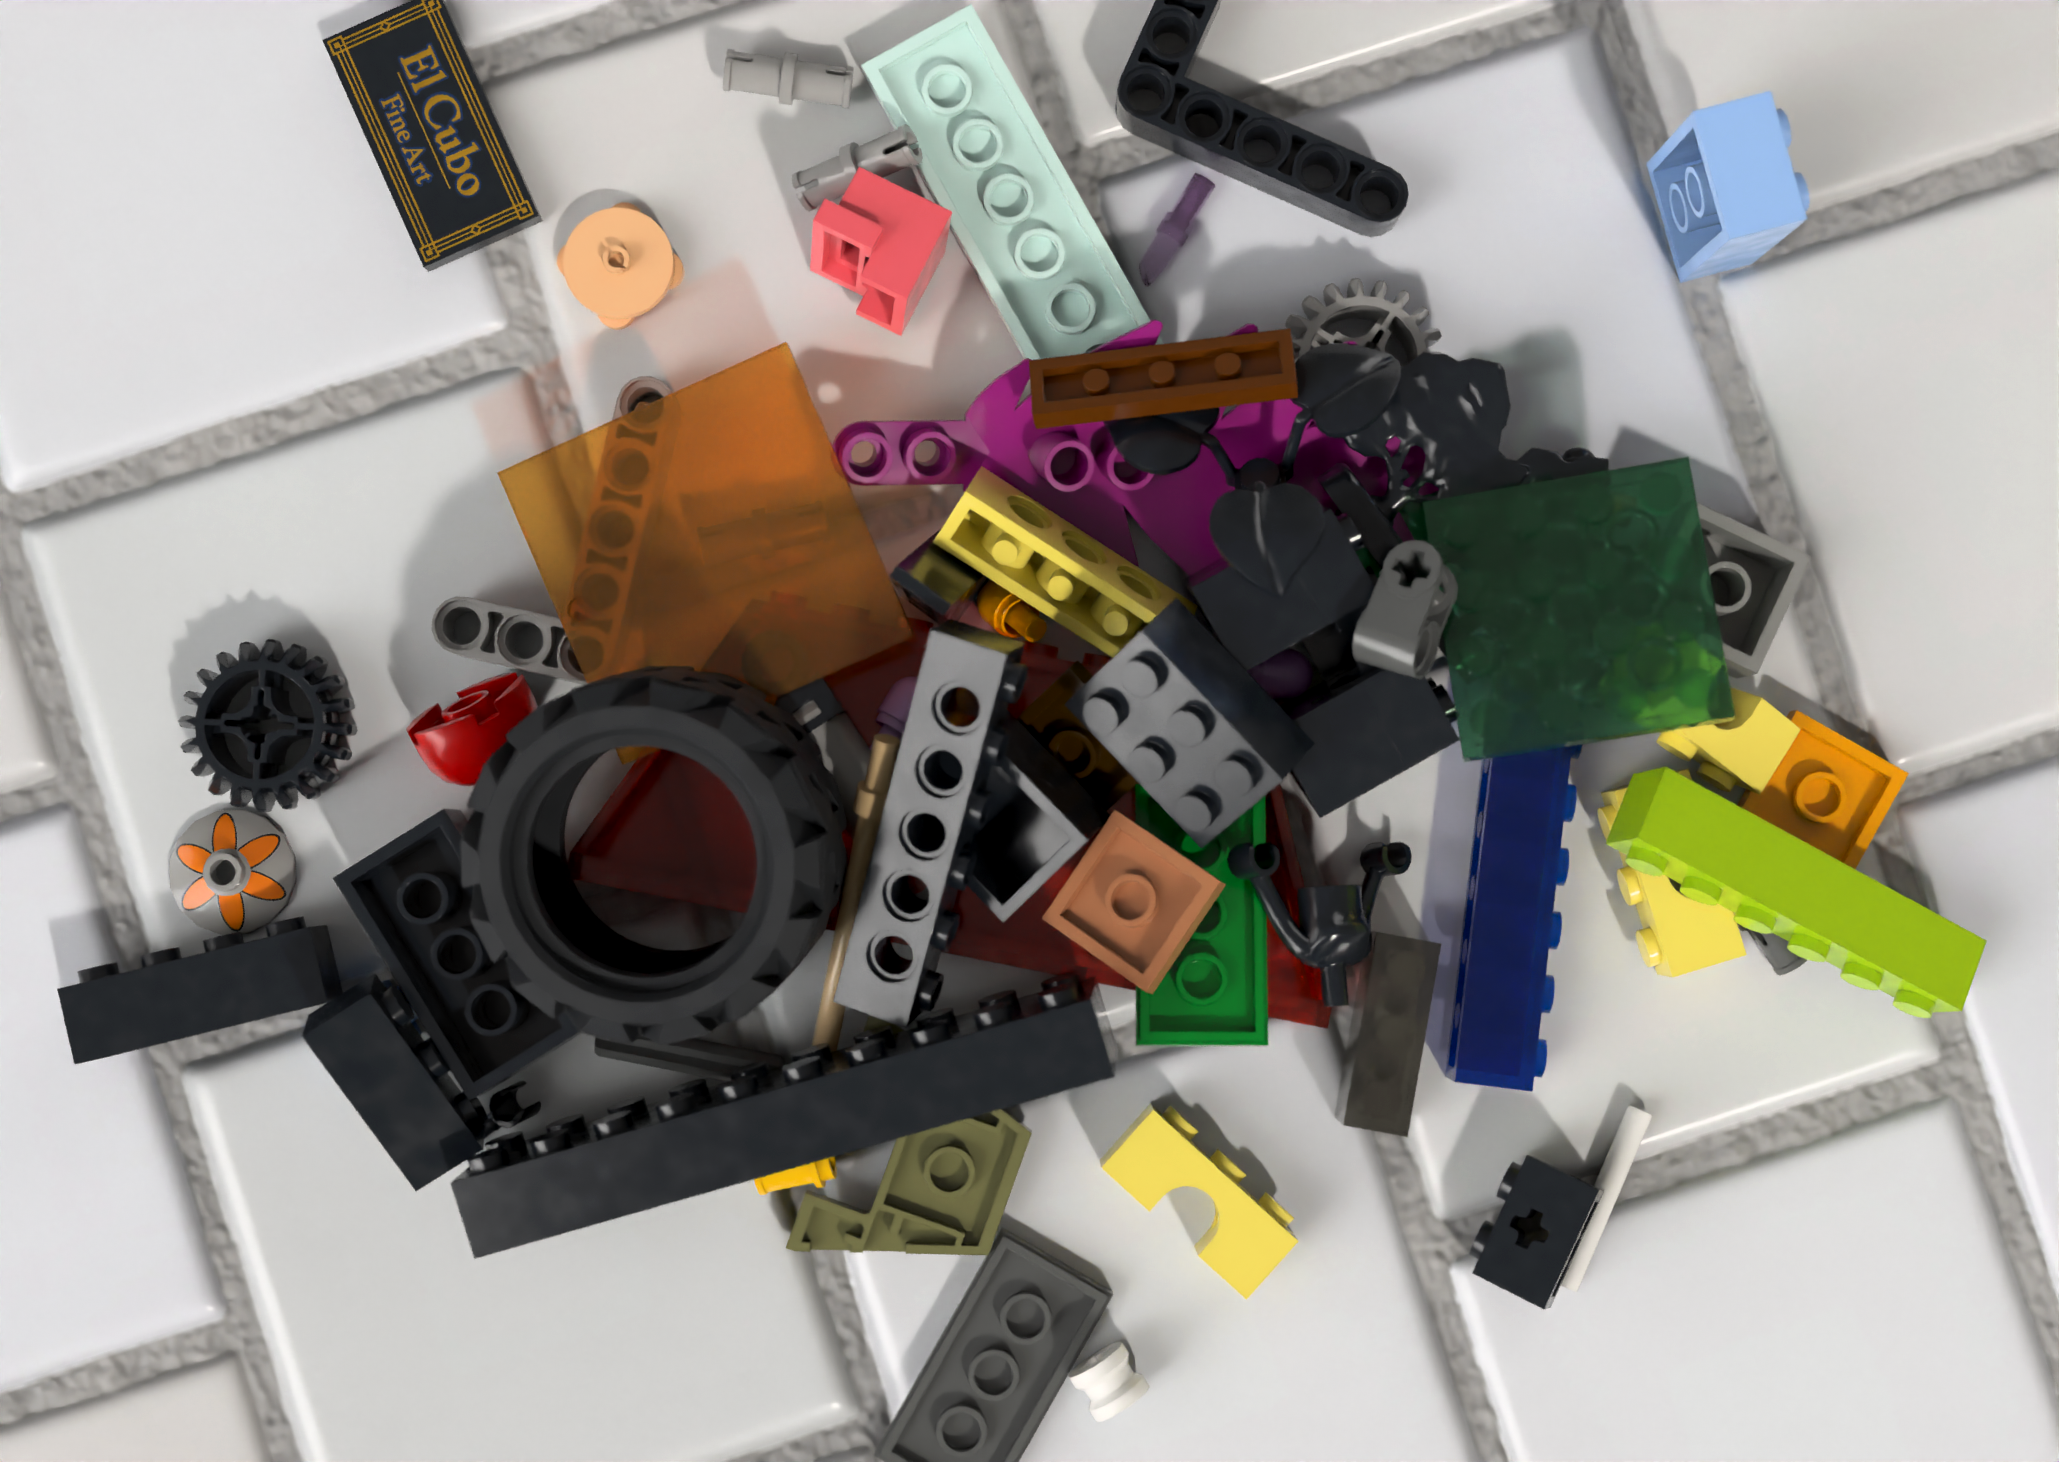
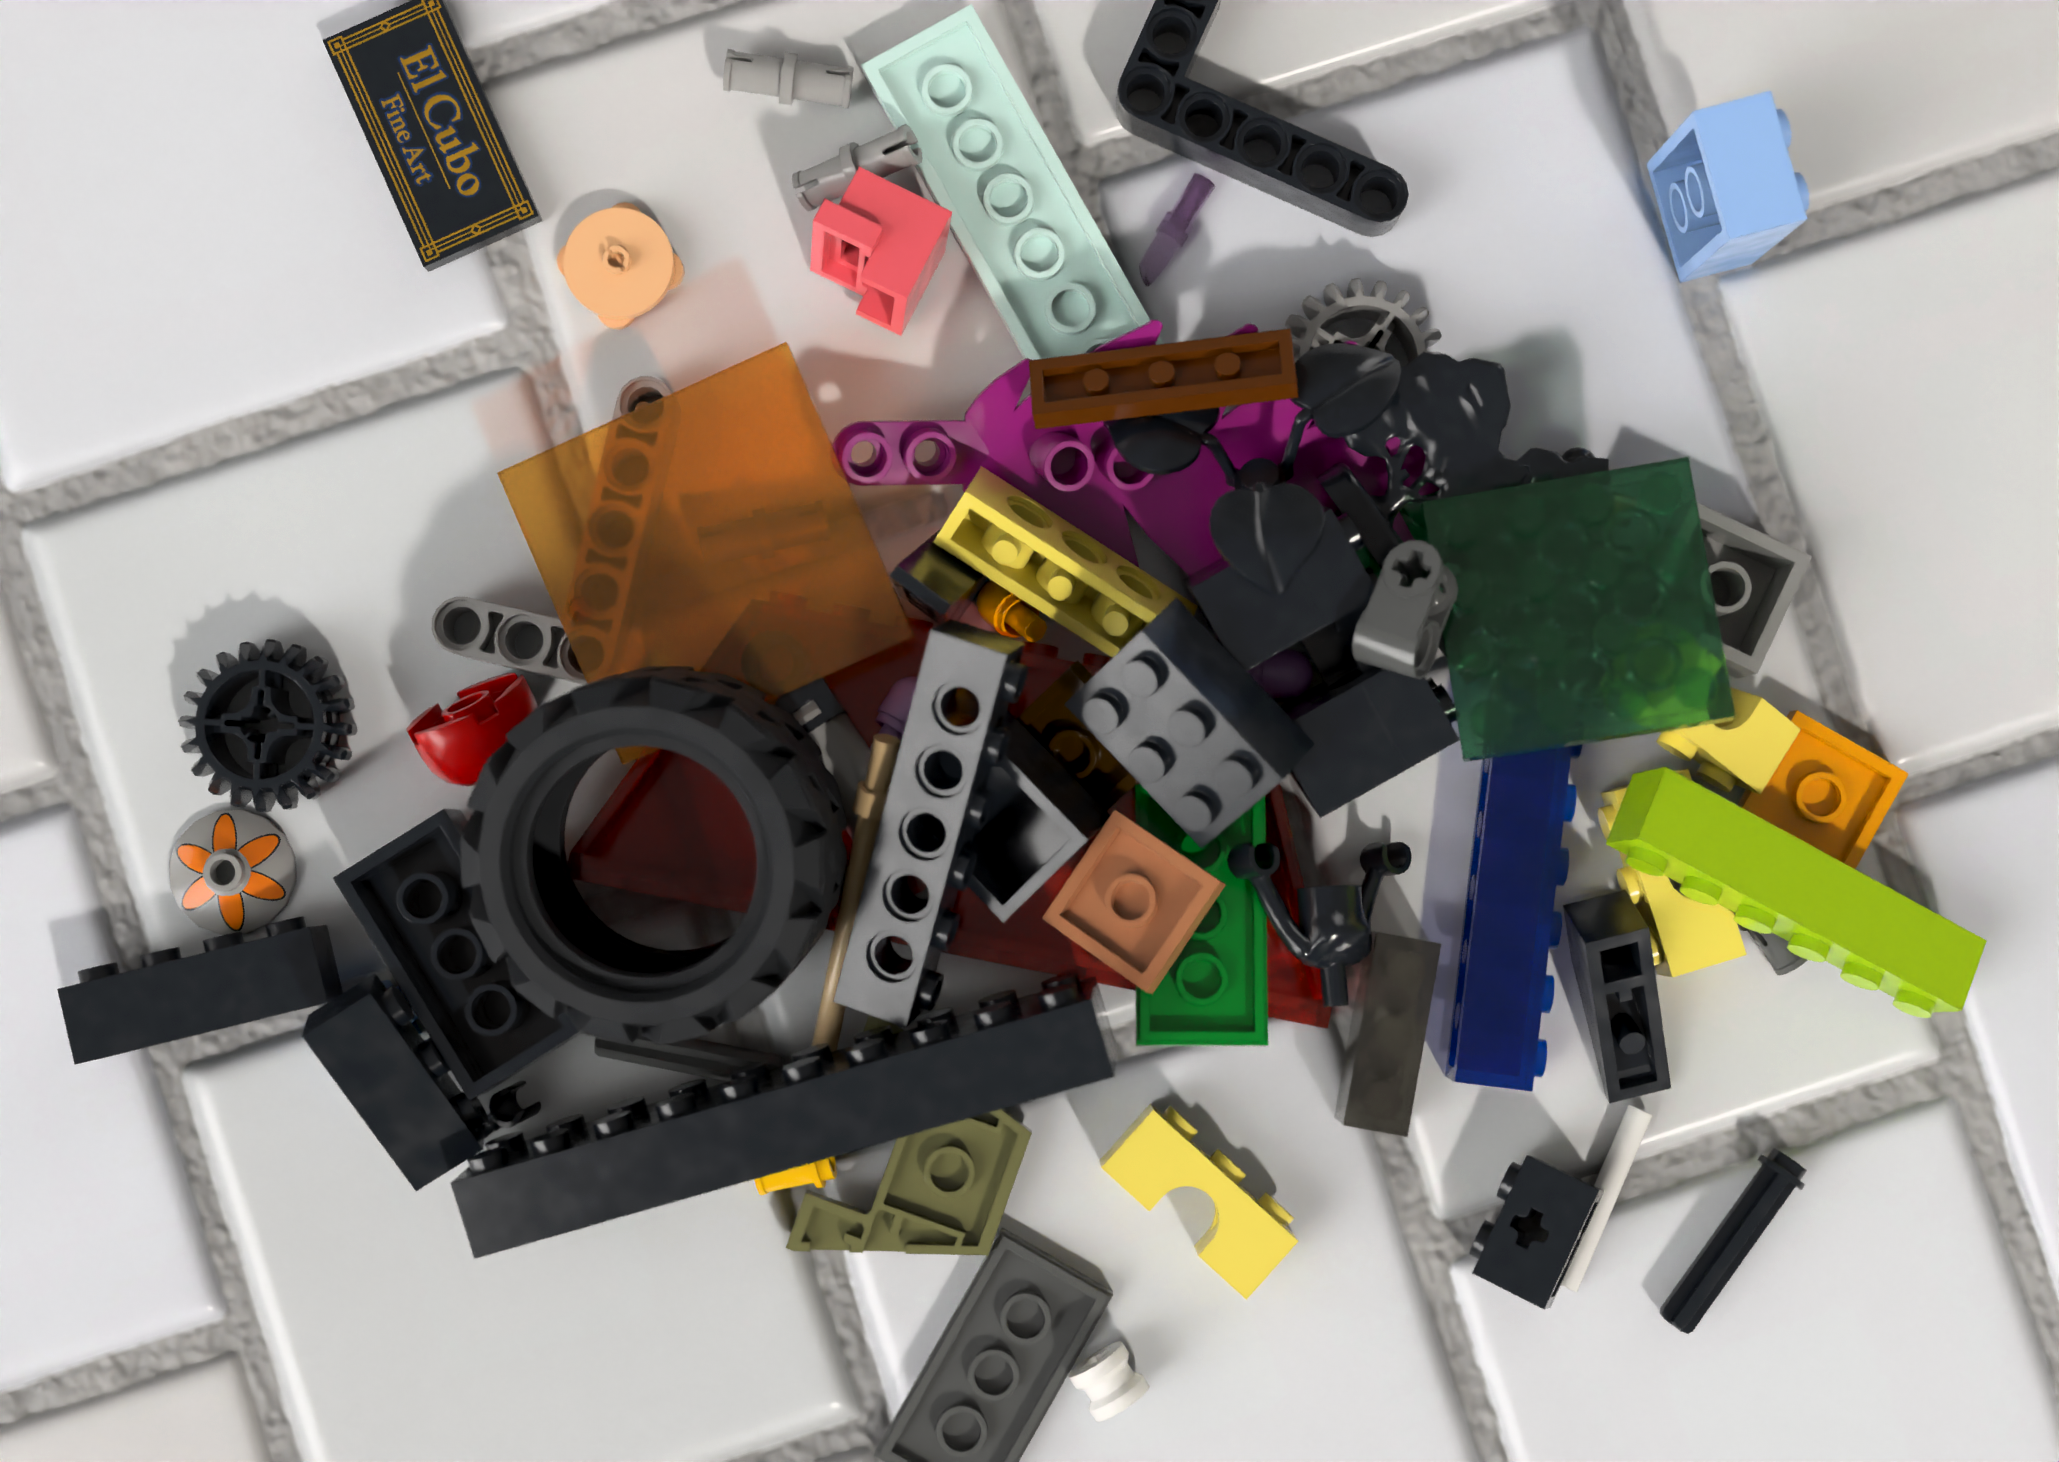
(1619, 994): none -> black slope
(1732, 1240): none -> black axle

